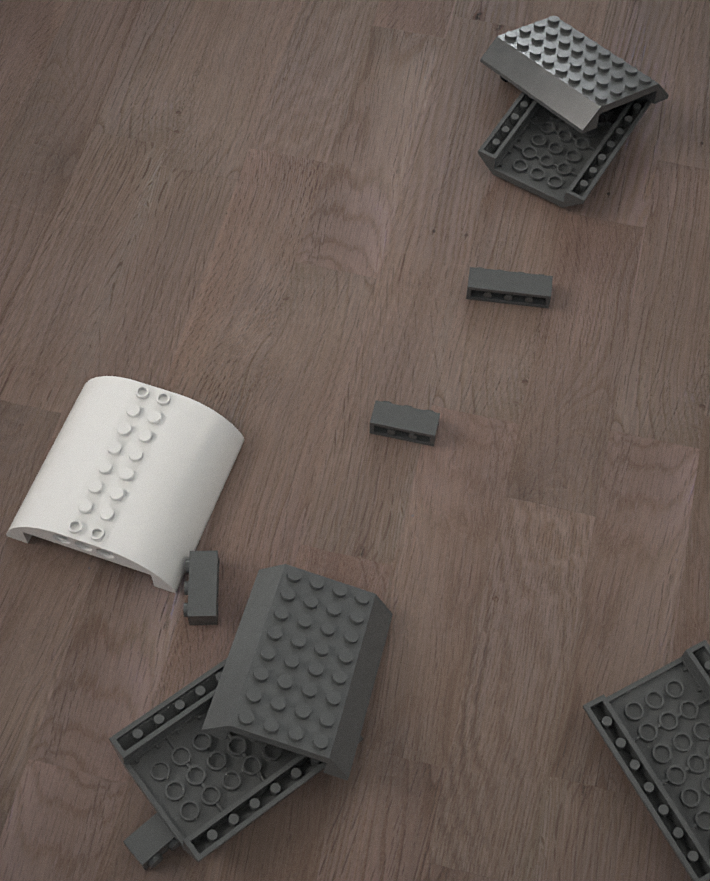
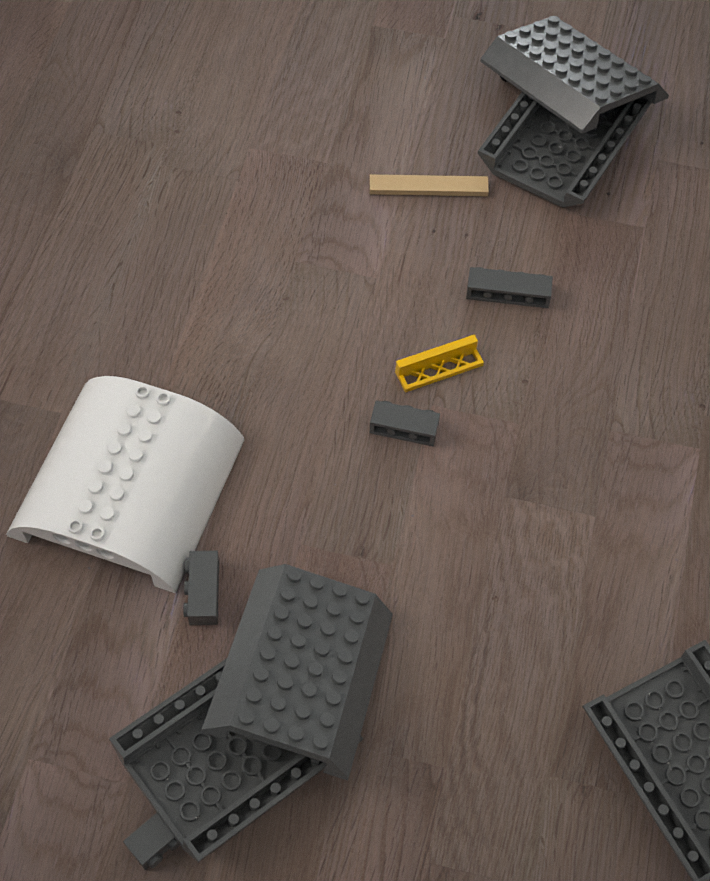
(429, 185): none -> tan tile
(438, 356): none -> yellow fence

